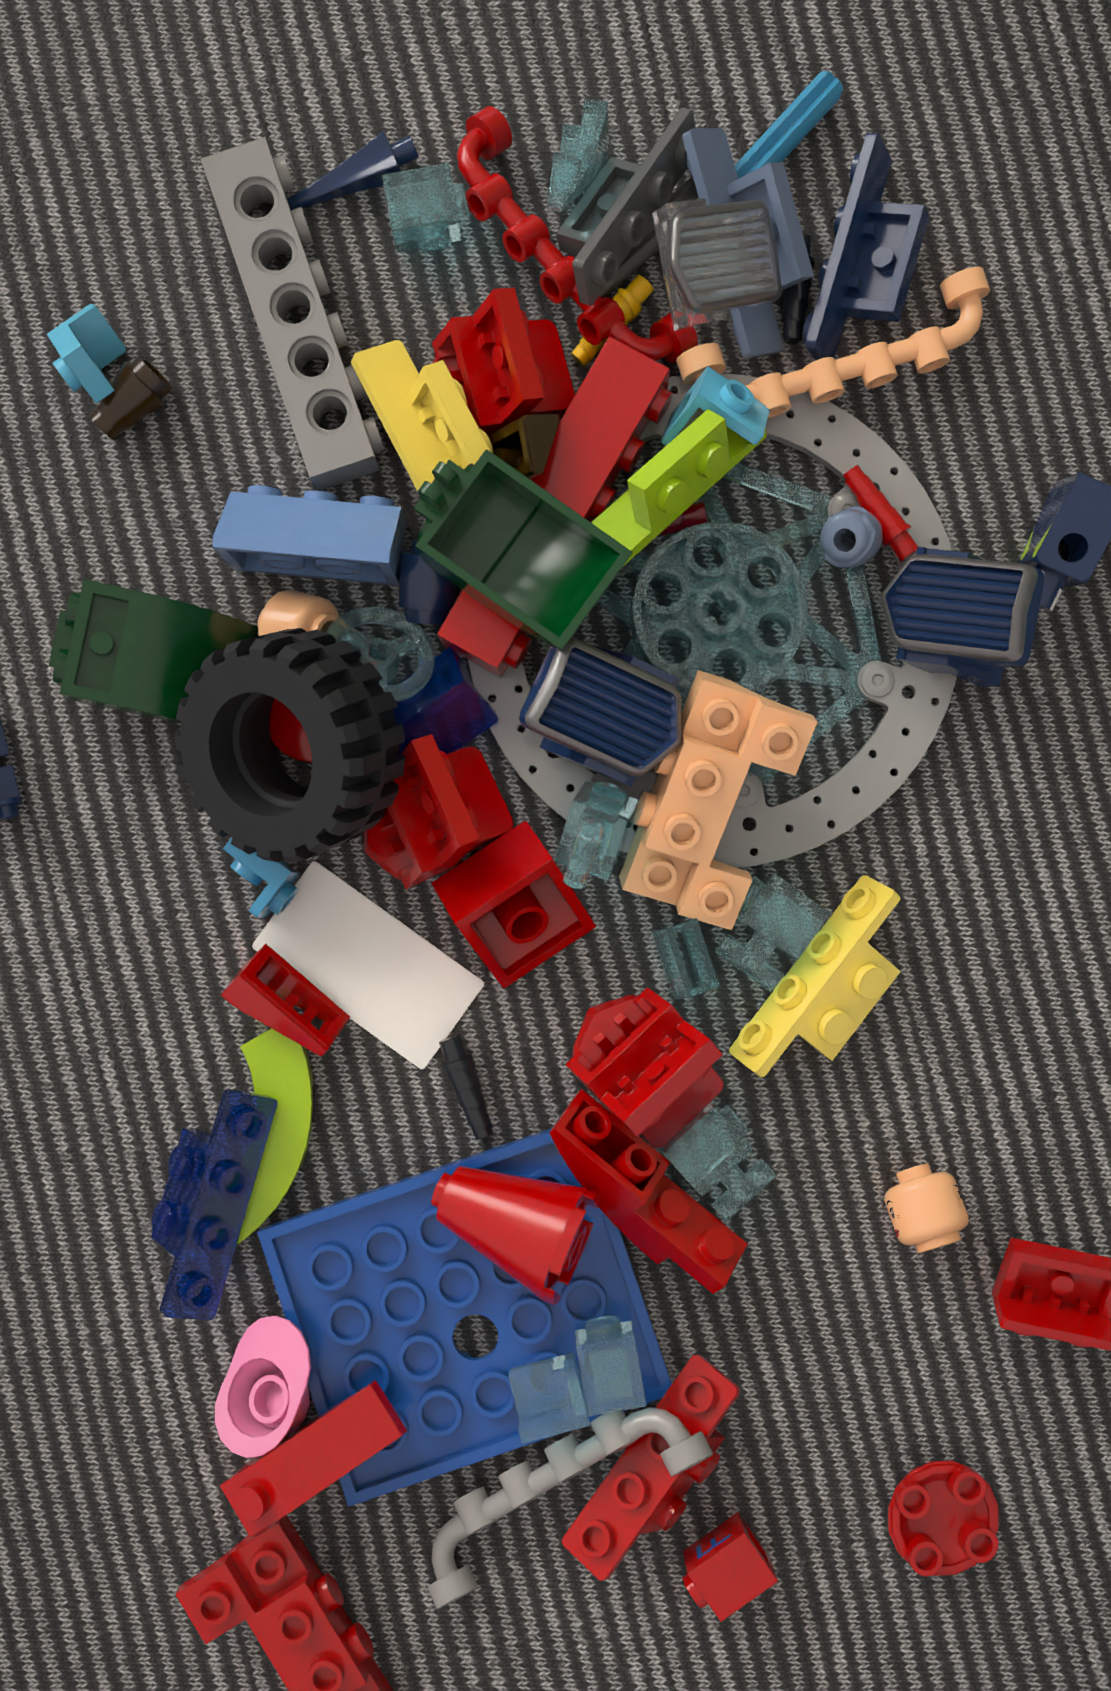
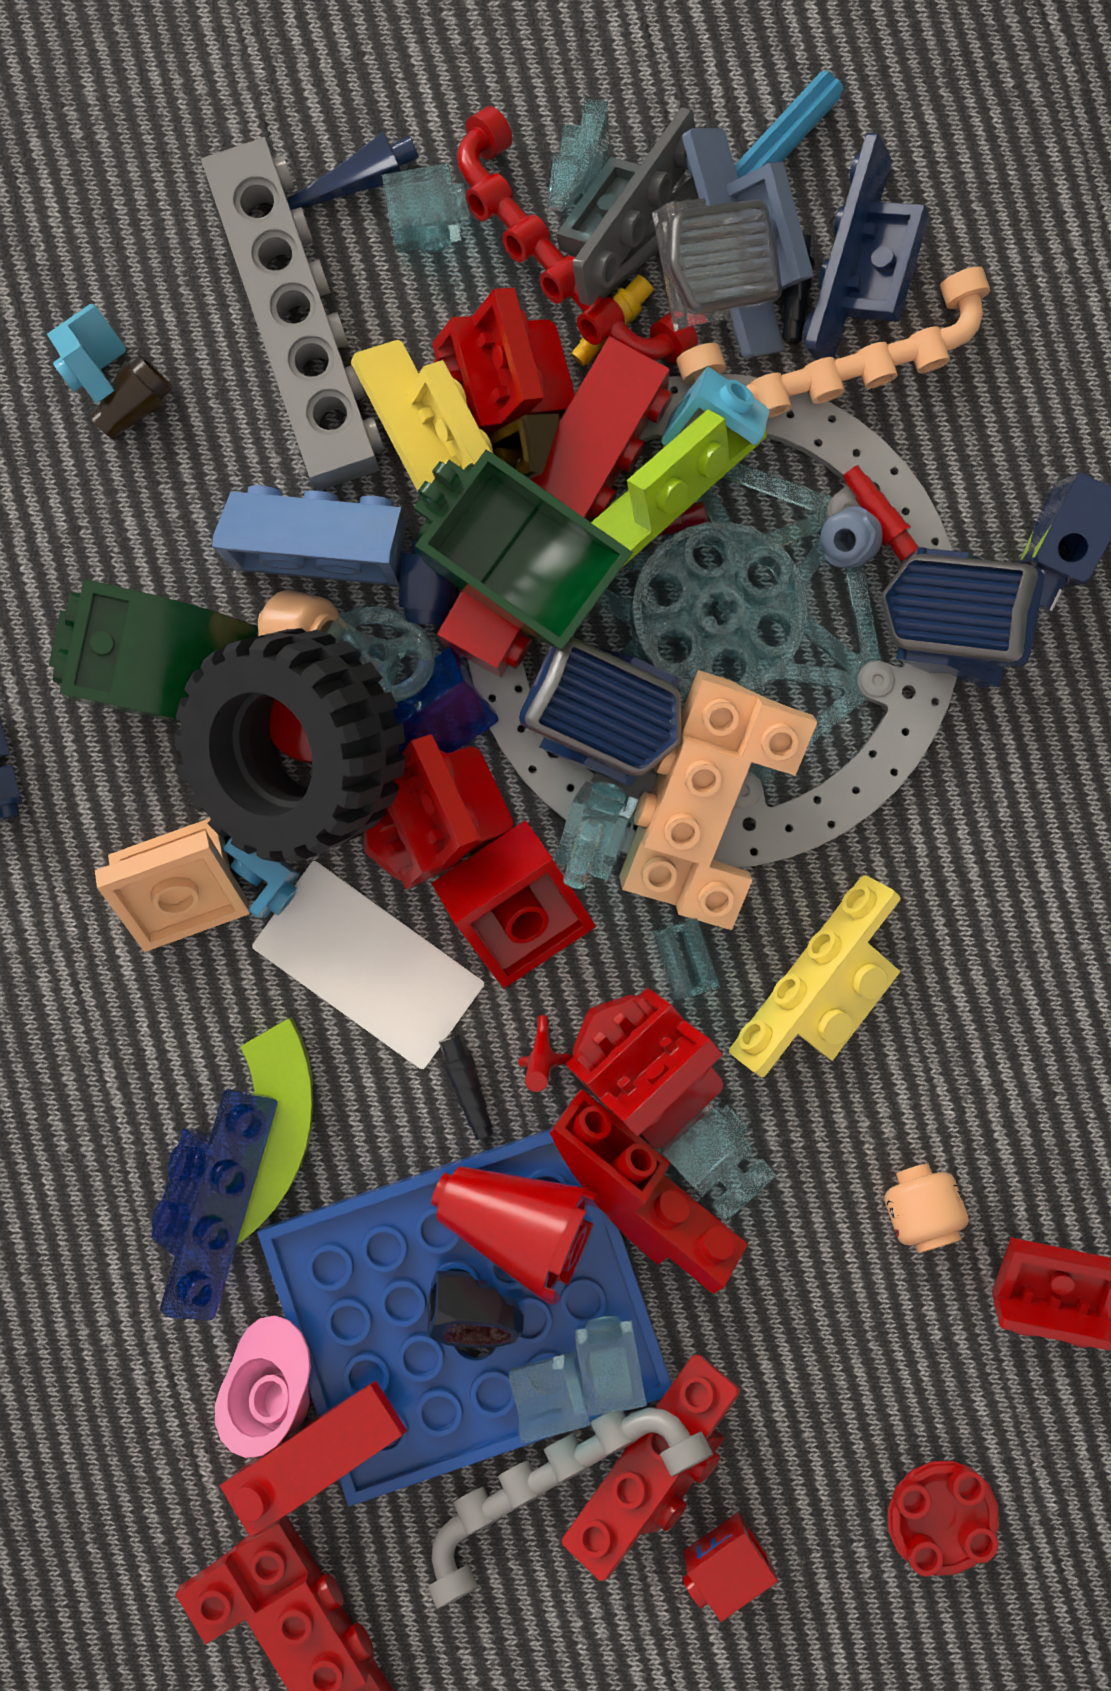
(172, 886): none -> light nougat bracket
(257, 991): red slope -> none
(471, 1312): none -> black rock
(541, 1058): none -> red bar
(780, 920): clear light blue brick -> none

